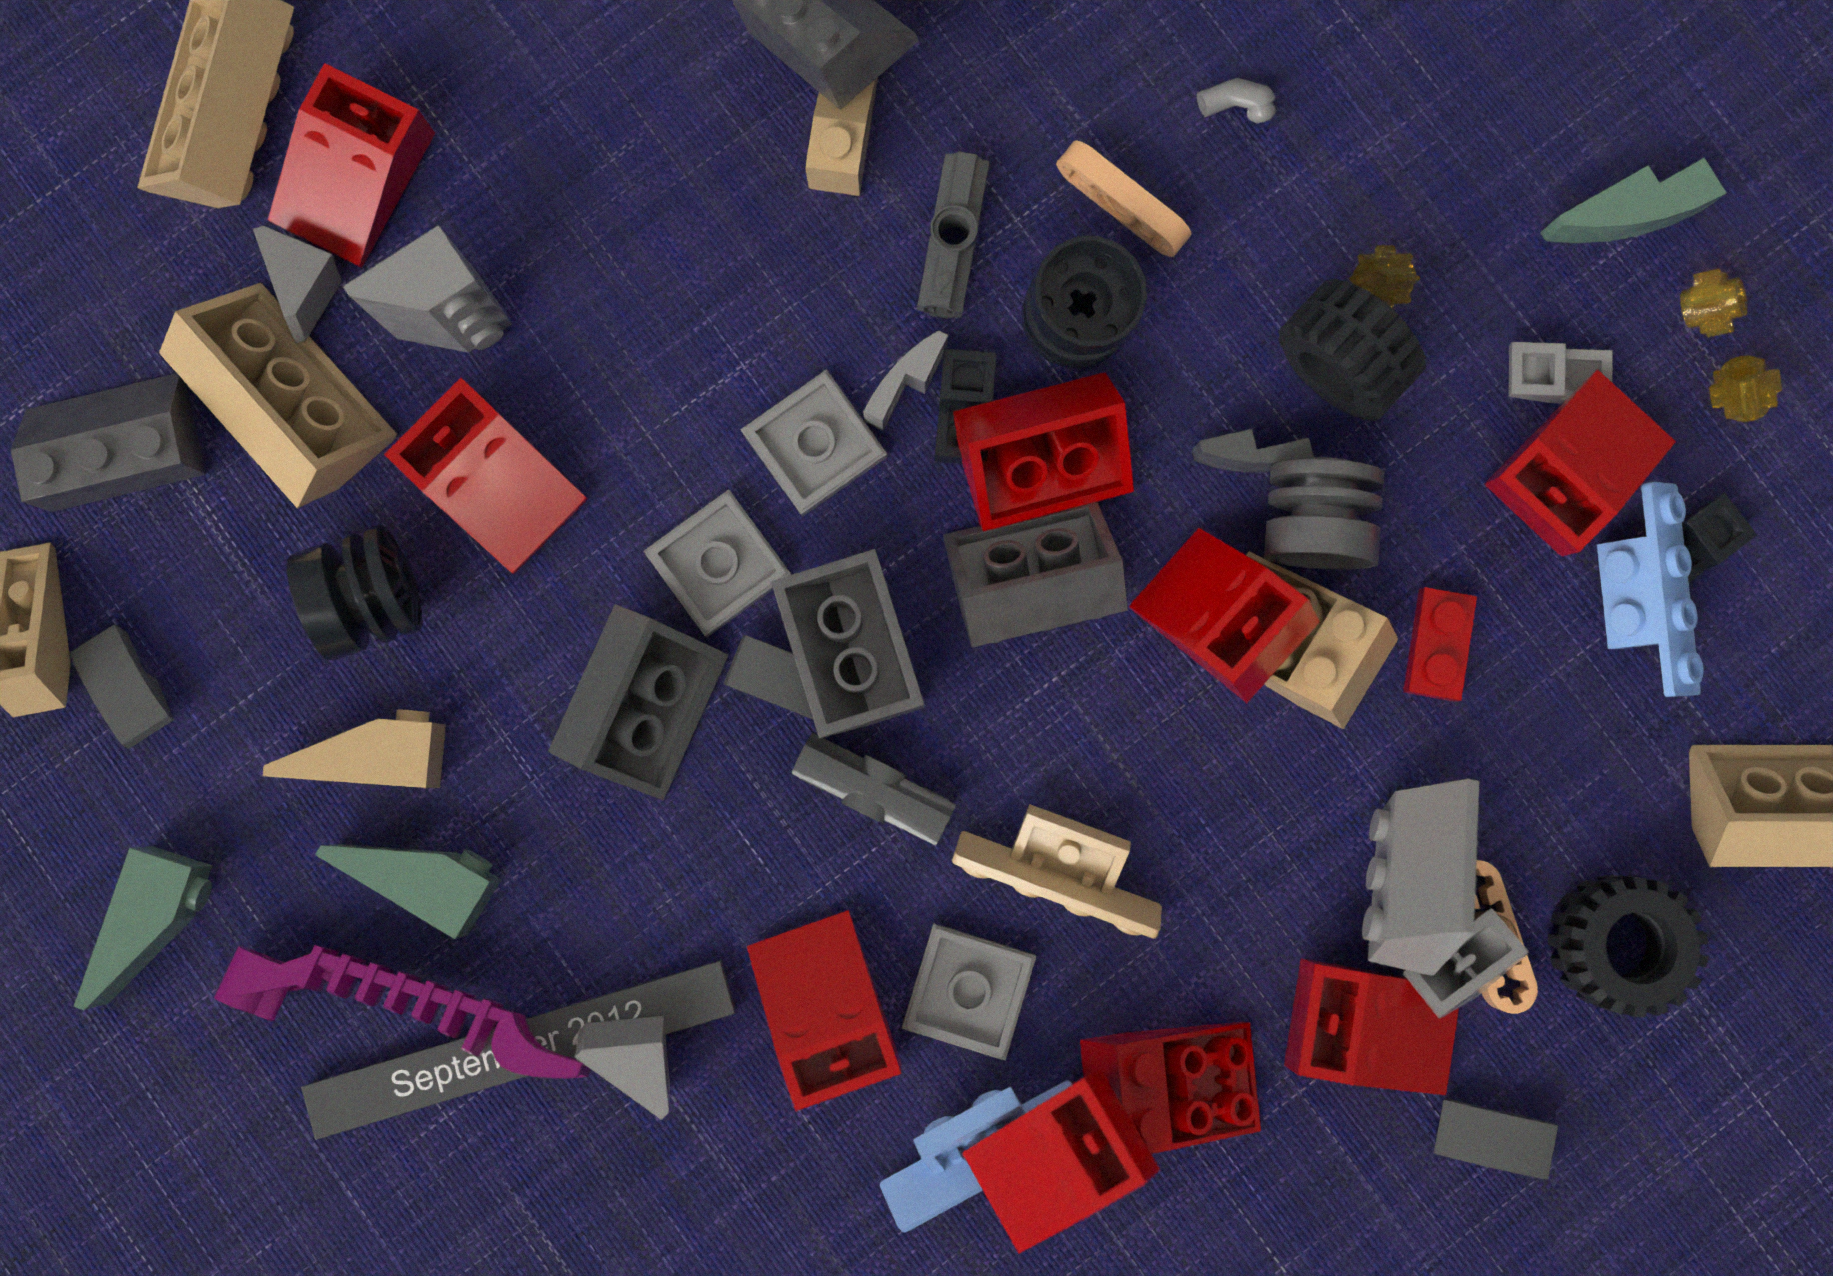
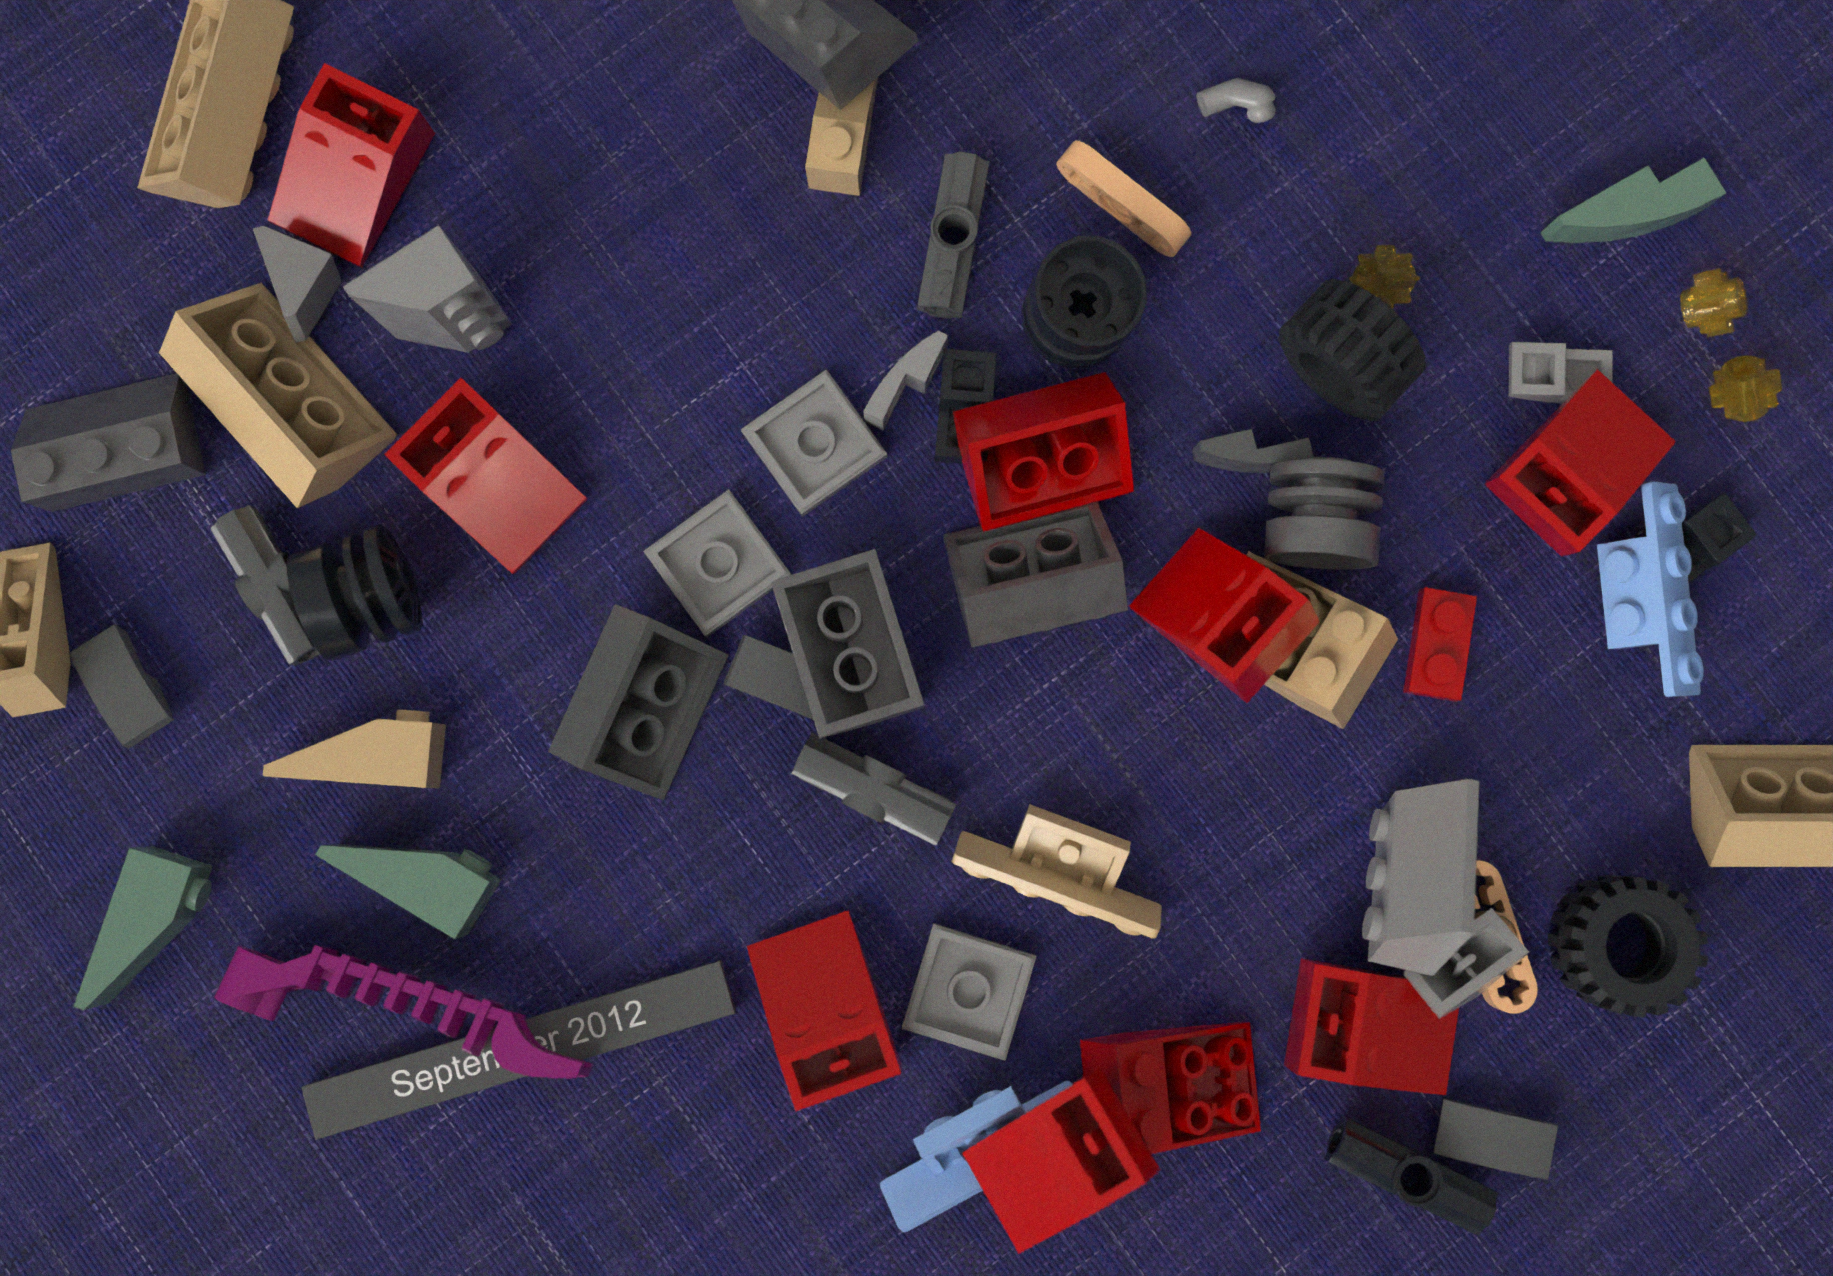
(263, 579): none -> dark grey piece
(630, 1057): light grey slope -> none
(1438, 1188): none -> black piece

